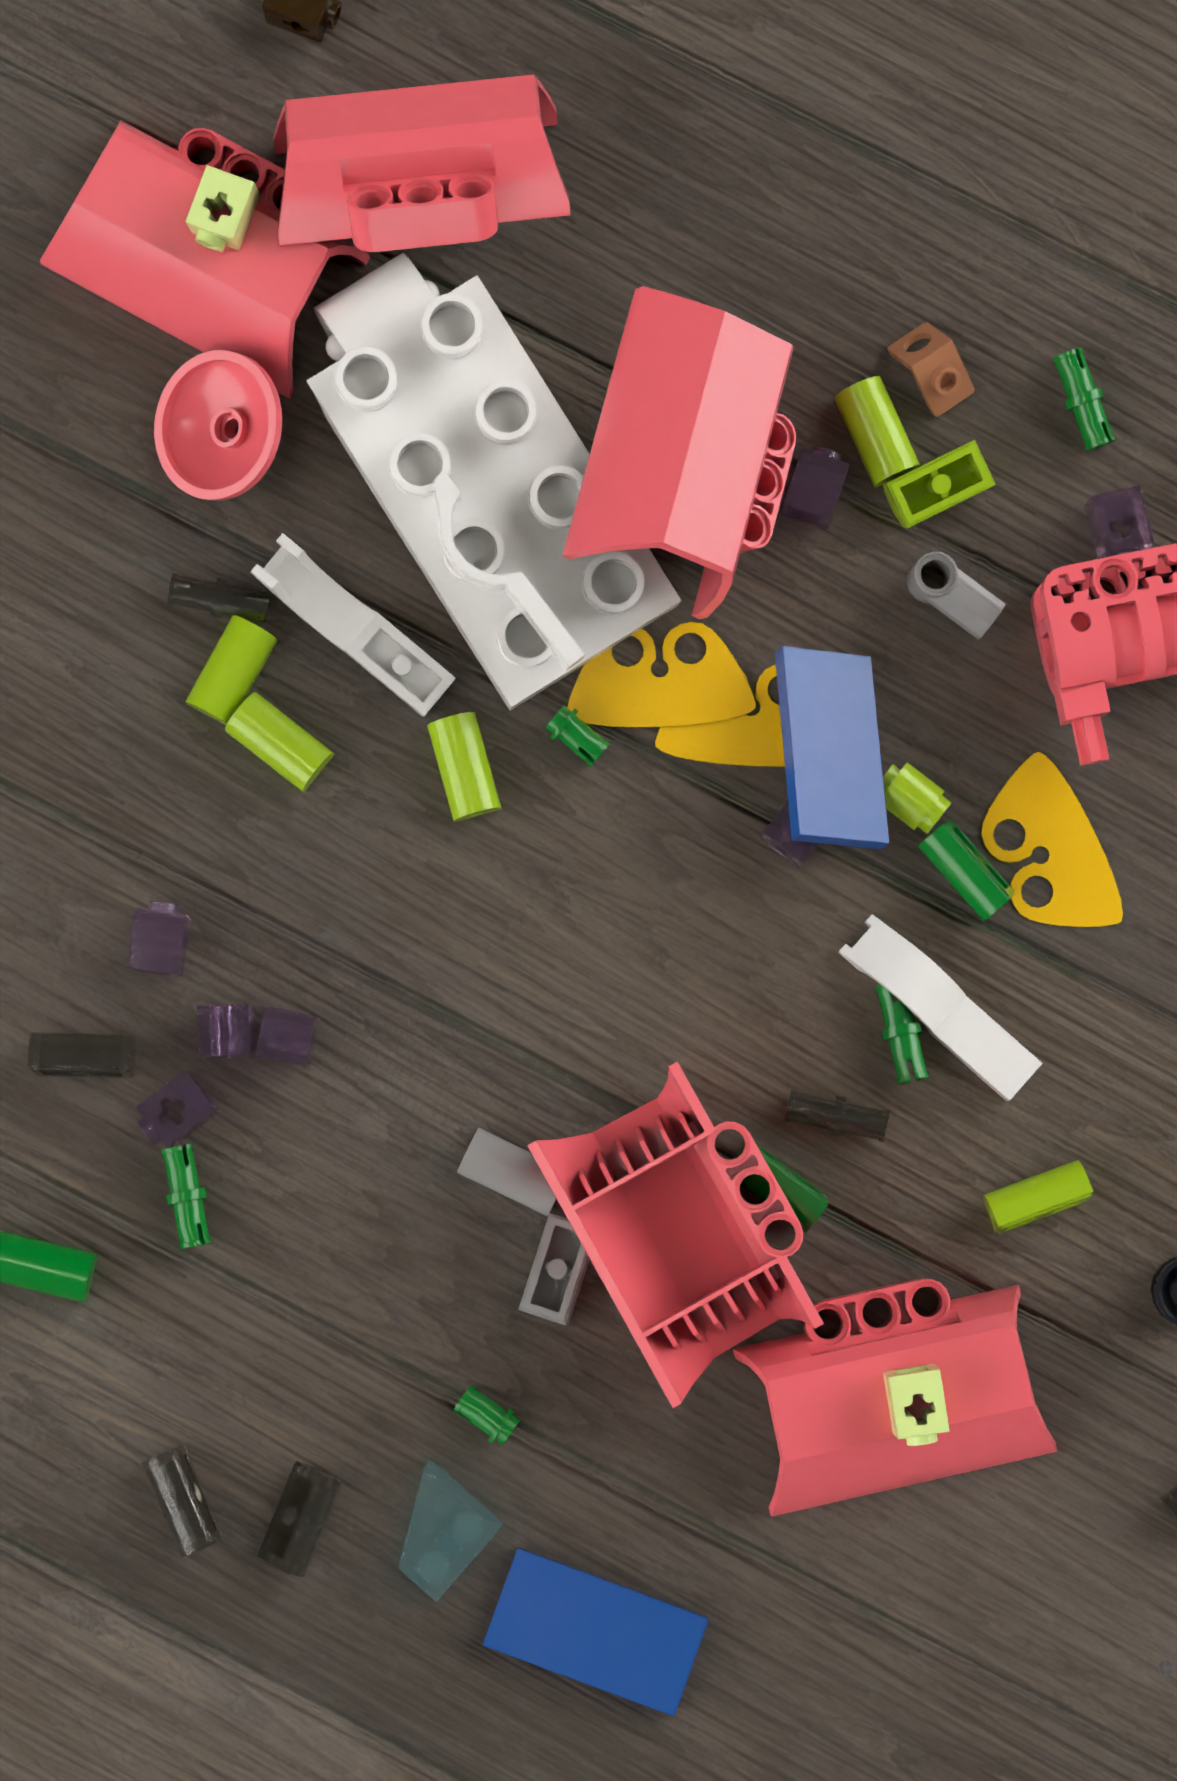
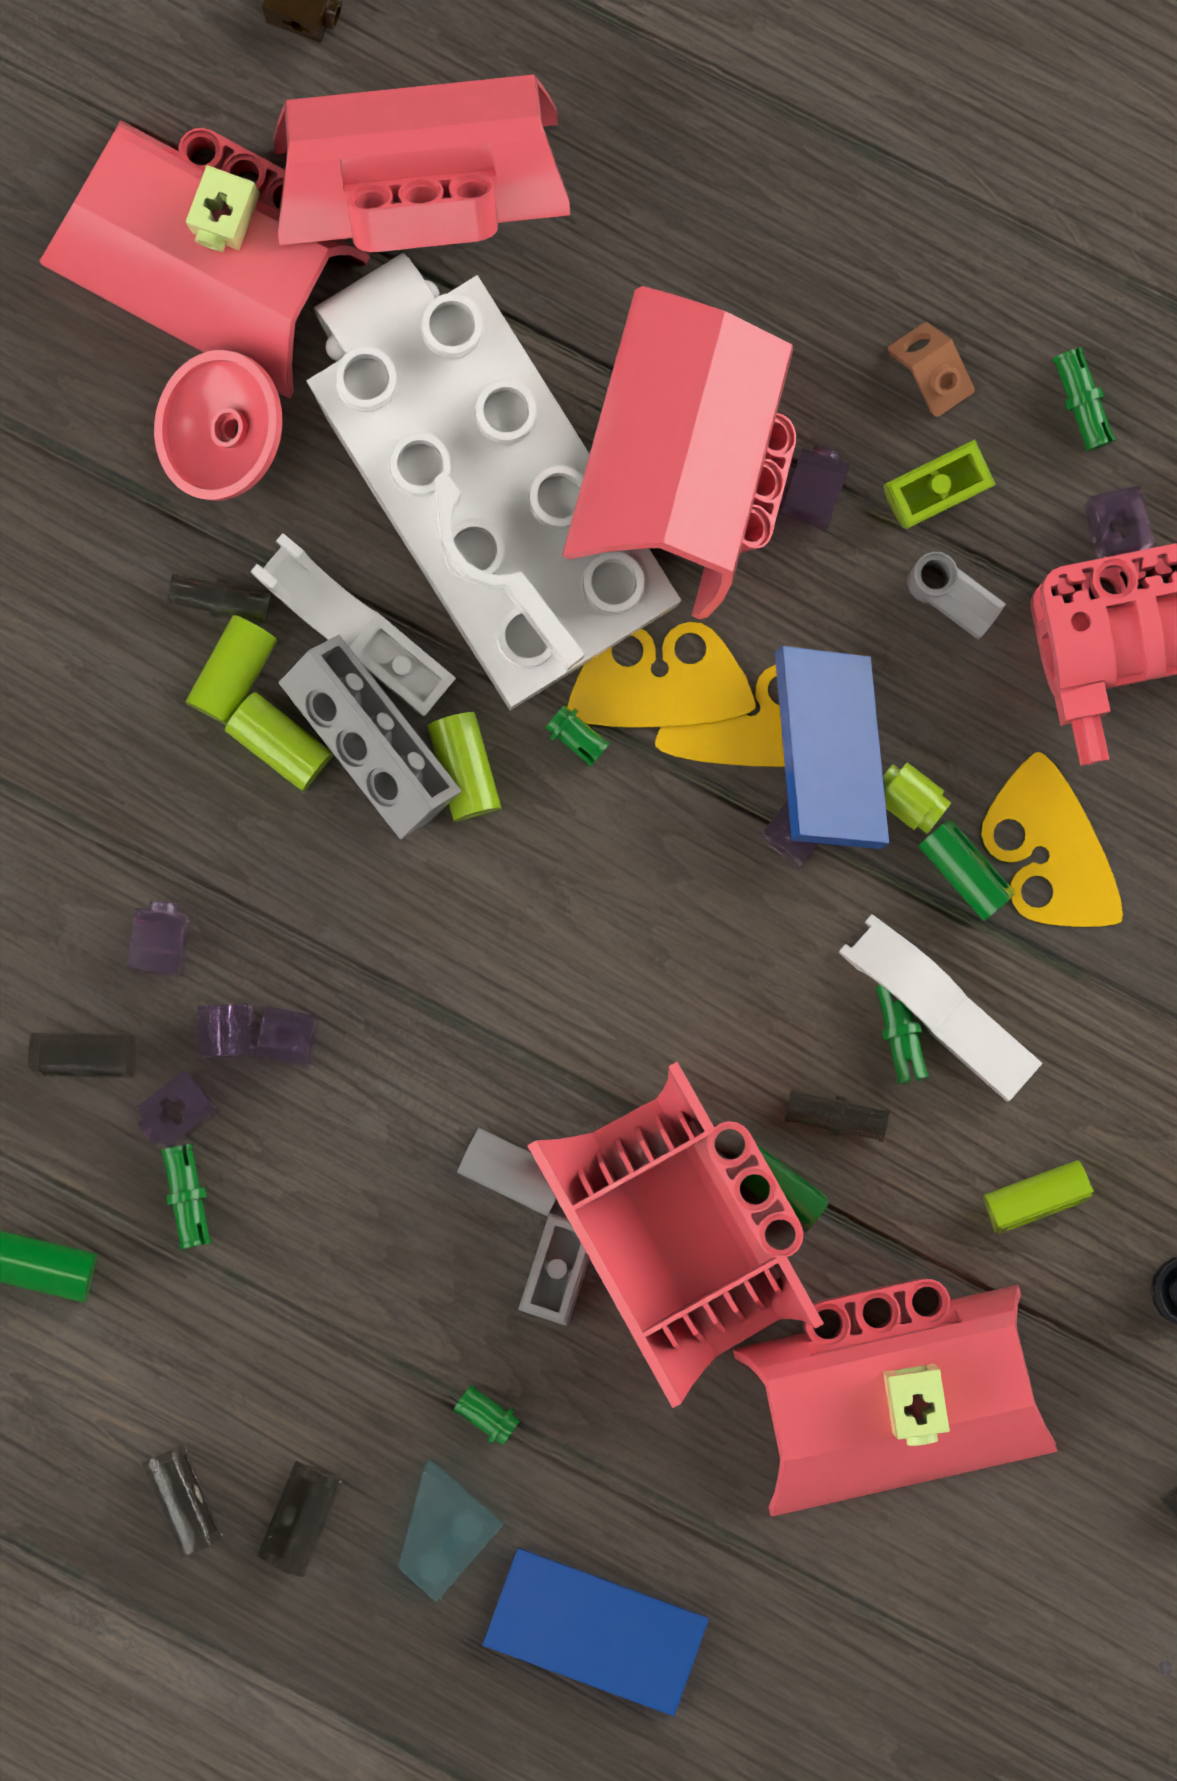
(369, 736): none -> light grey brick
(876, 430): lime brick -> none

